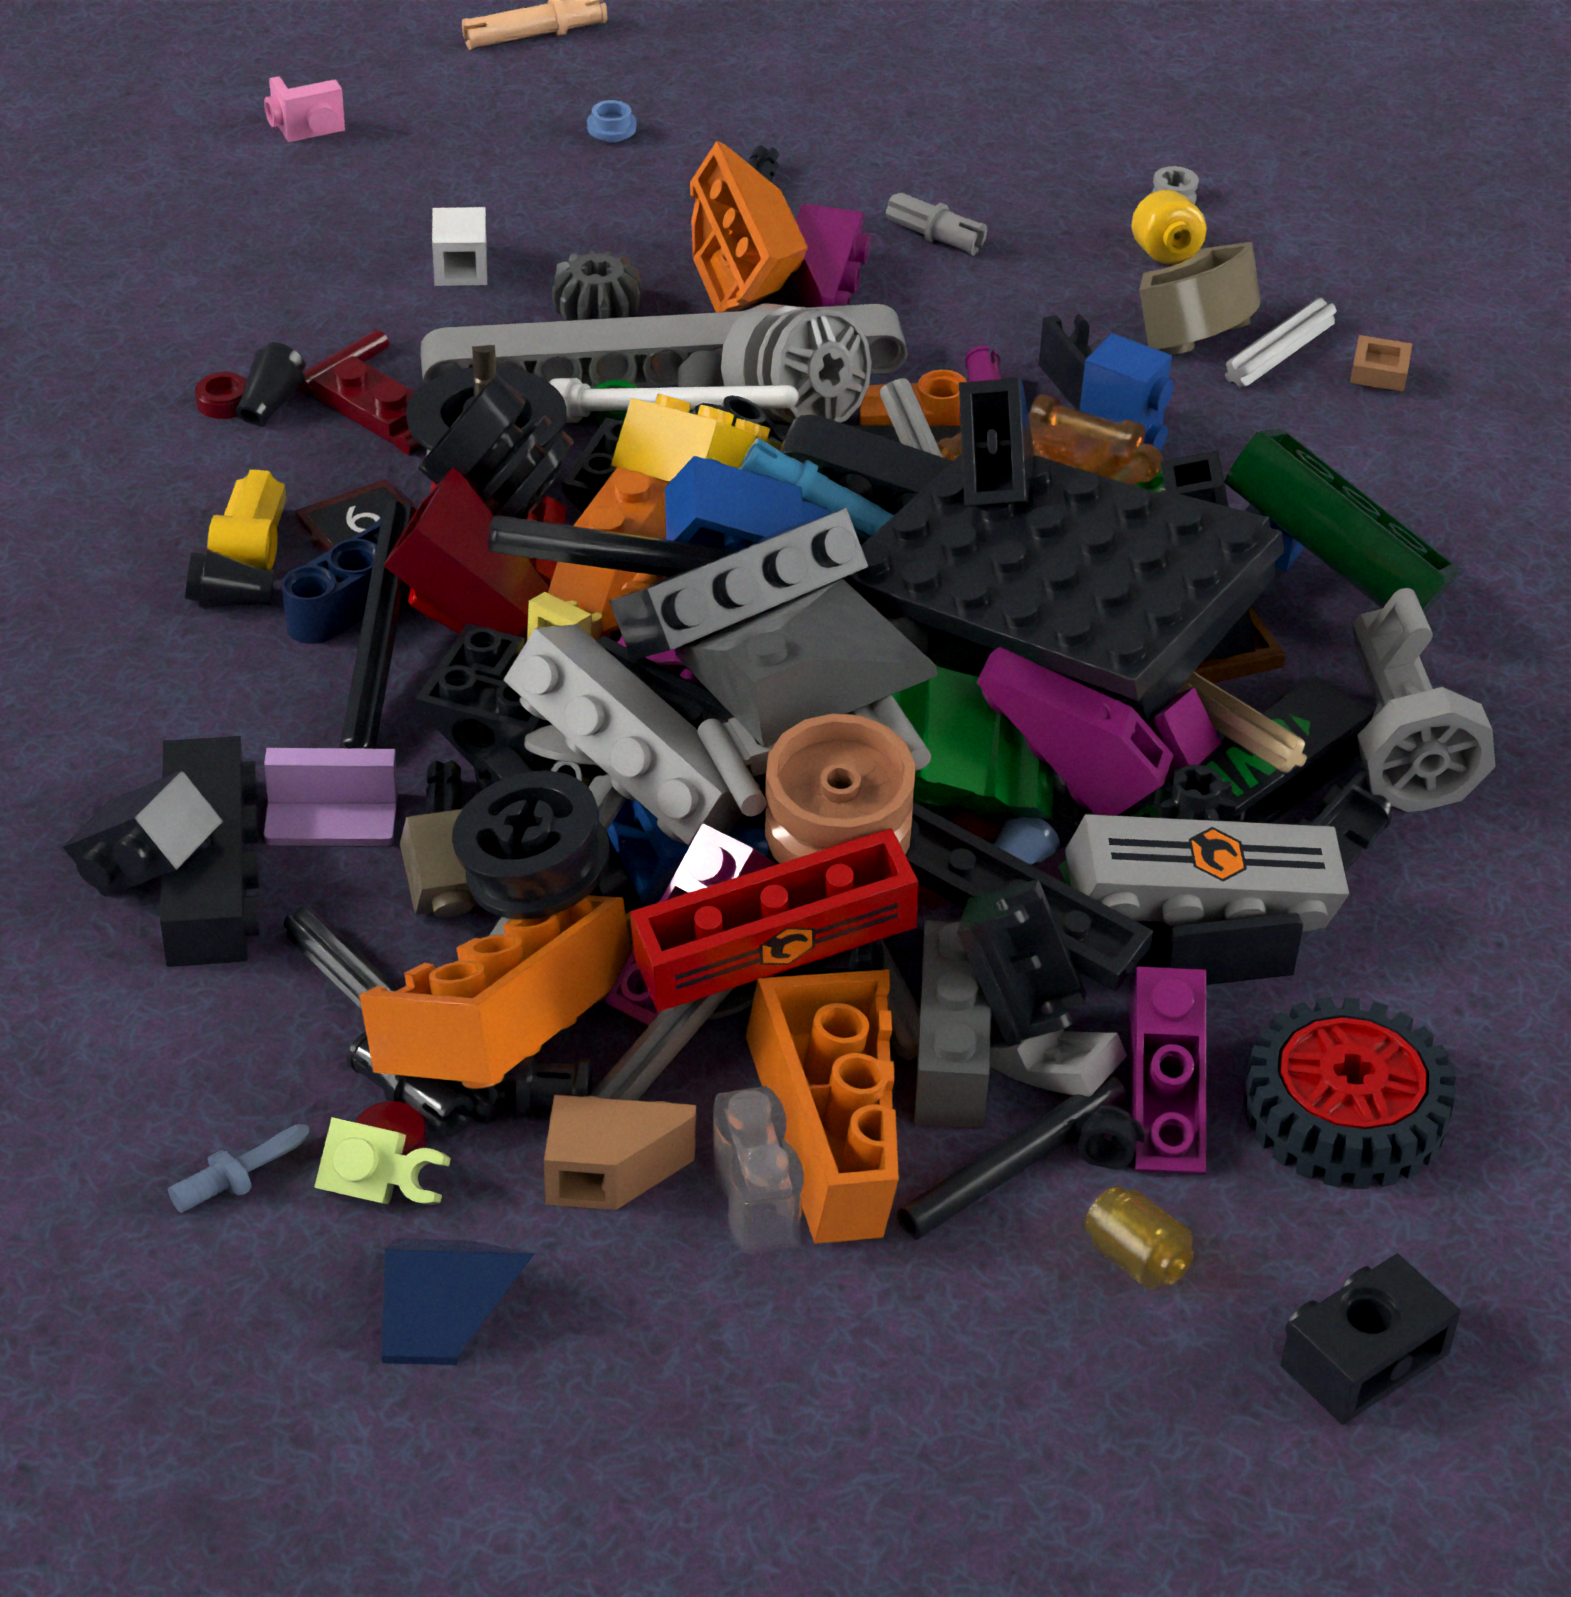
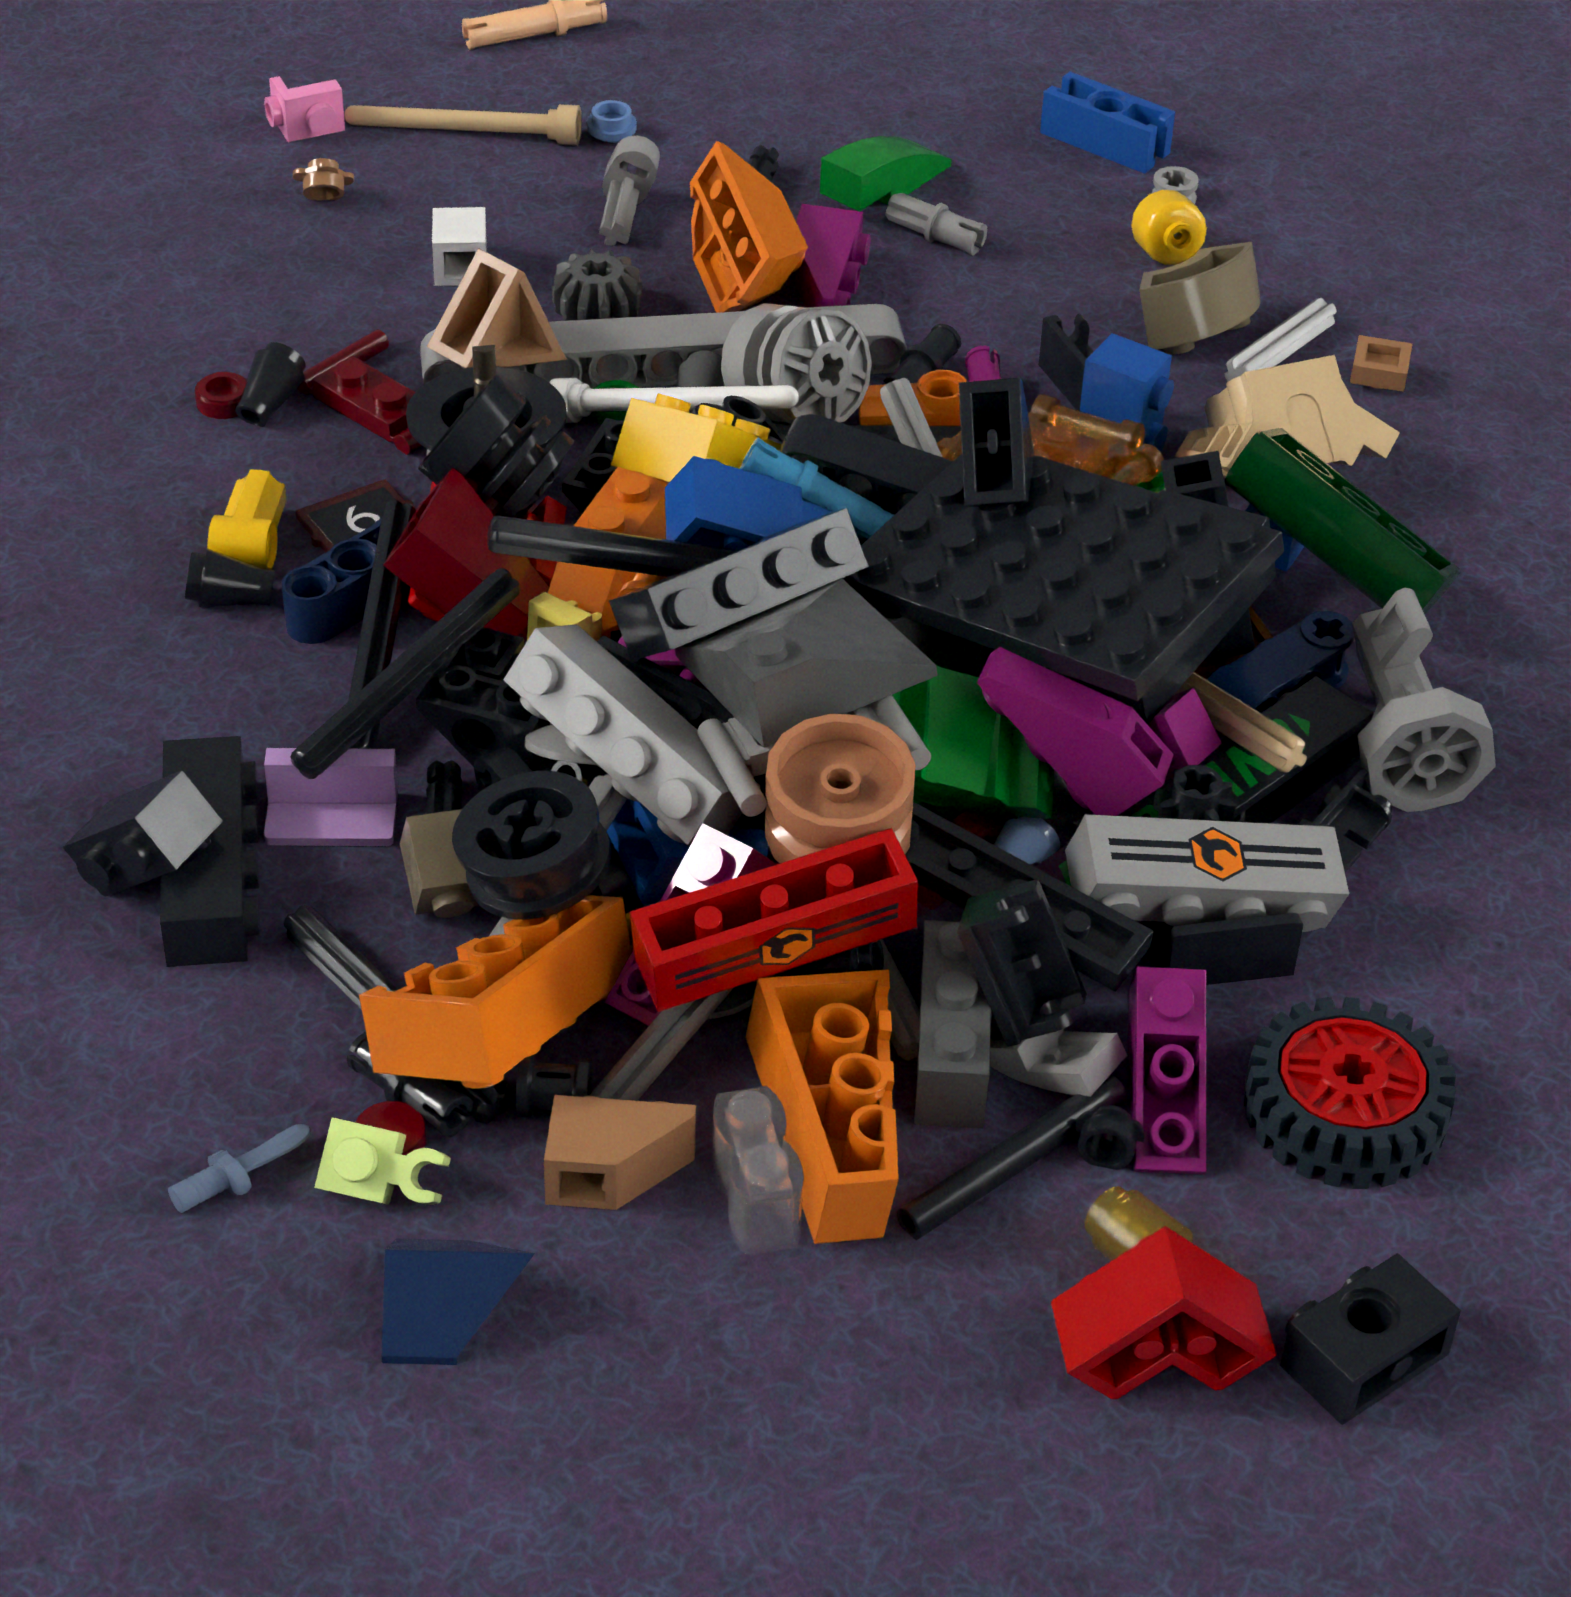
(323, 179): none -> medium nougat plate
(405, 674): none -> black axle
(495, 309): none -> medium nougat slope
(559, 124): none -> tan piece
(627, 189): none -> light grey piece
(878, 169): none -> green slope
(928, 355): none -> black pin
(1107, 122): none -> blue piece
(1161, 1309): none -> red brick
(1290, 660): none -> dark blue piece
(1304, 401): none -> tan slope

